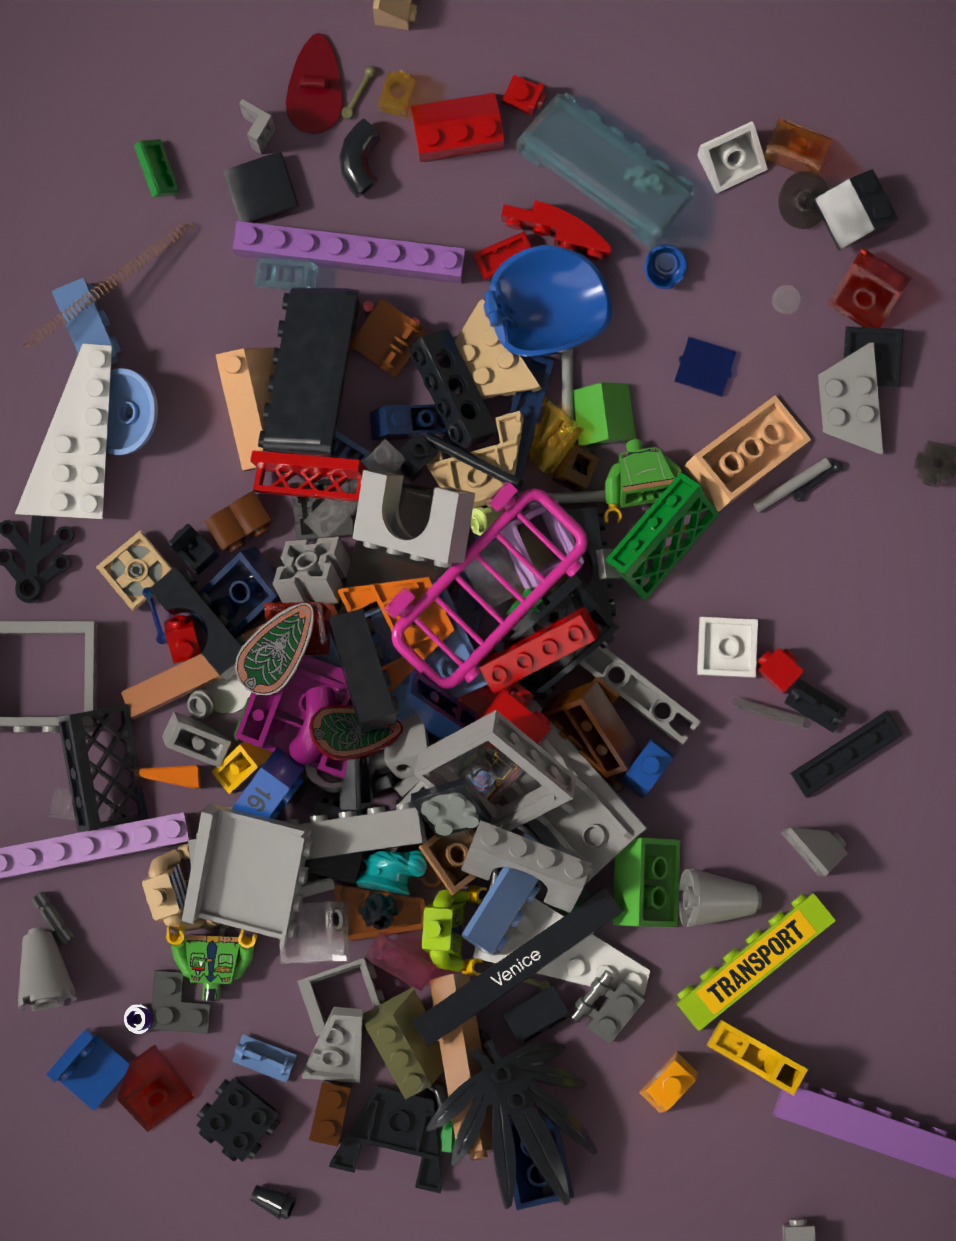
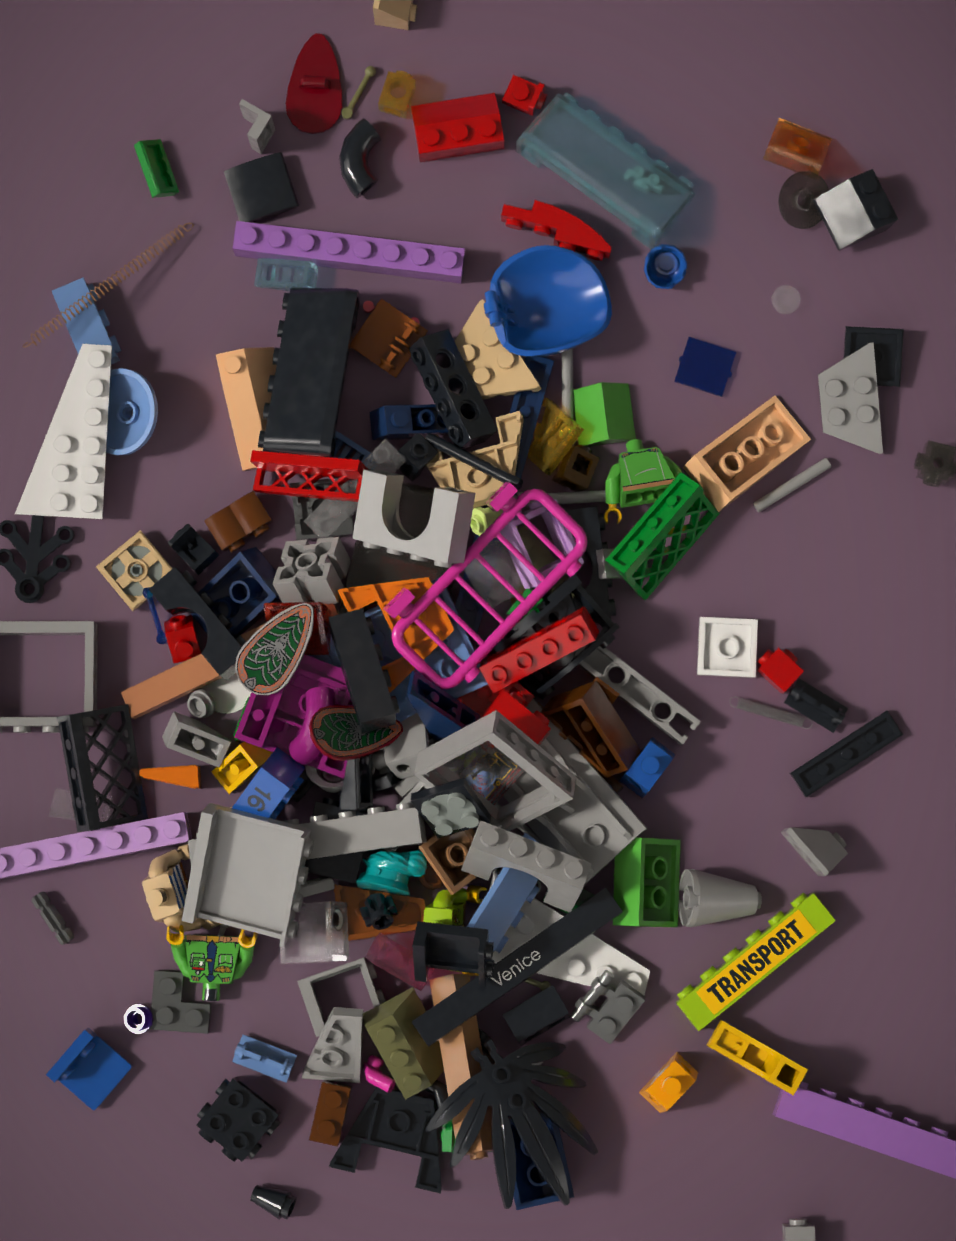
(43, 975): light grey cone -> none
(152, 1089): clear red slope -> none
(375, 1076): none -> dark pink arm
(452, 949): none -> black panel
(491, 258): red plate -> none
(732, 157): white slope -> none
(798, 495): black hinge -> none
(869, 290): clear red slope -> none

